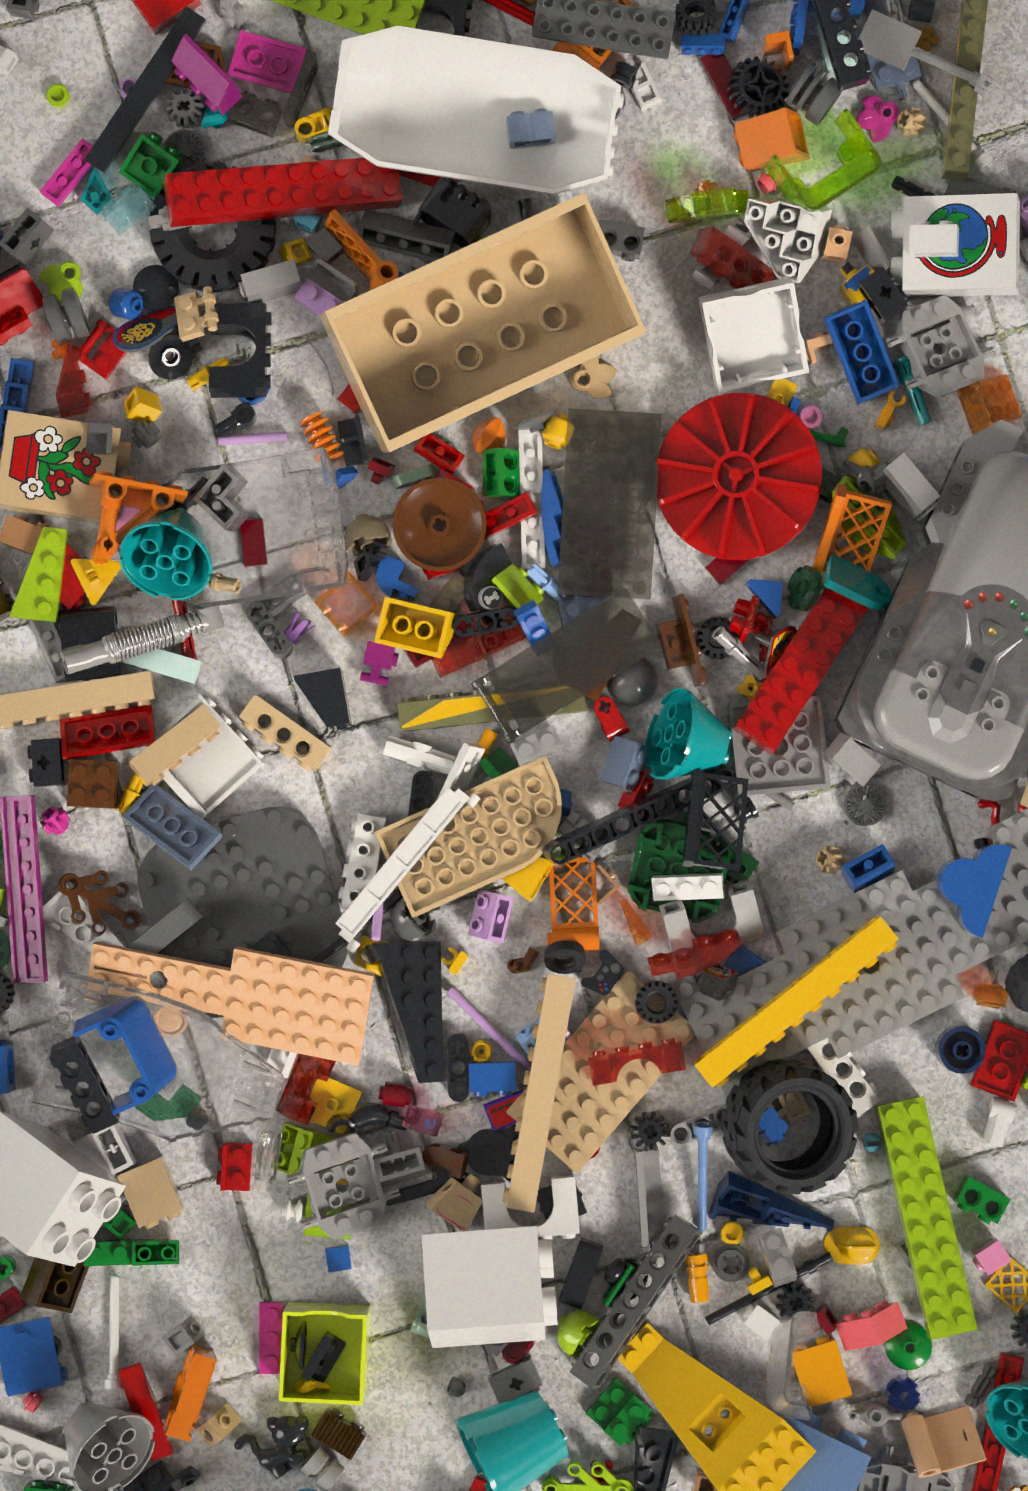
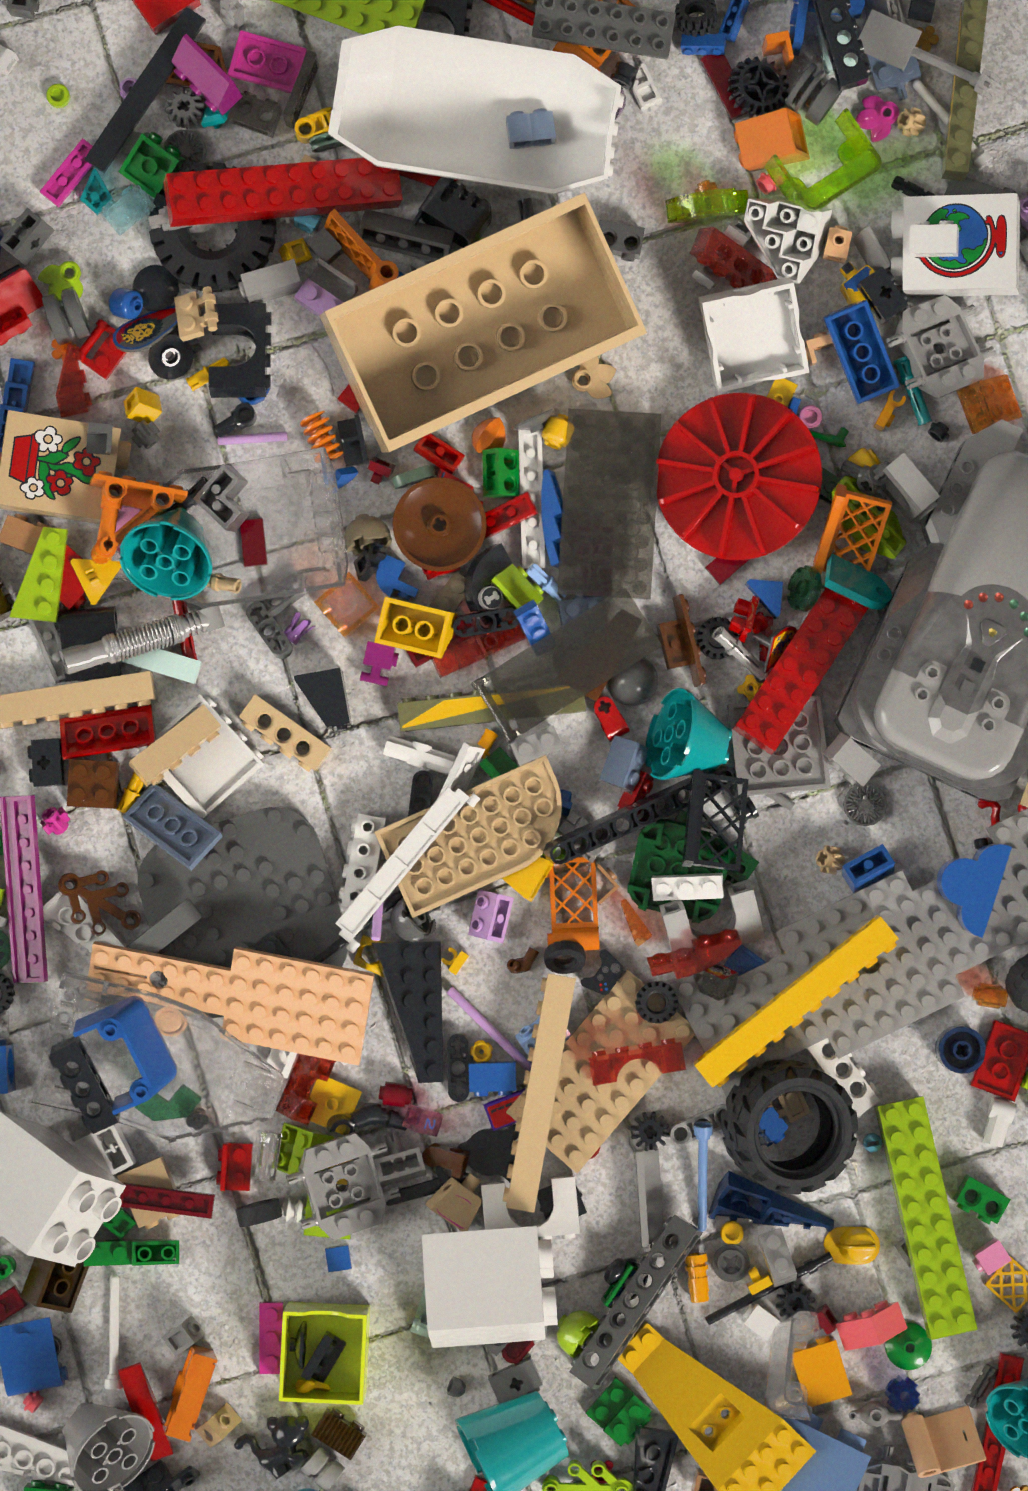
(167, 1200): none -> dark red tile
(259, 1212): none -> black tyre
(581, 1273): black beam -> none
(939, 431): none -> black plate

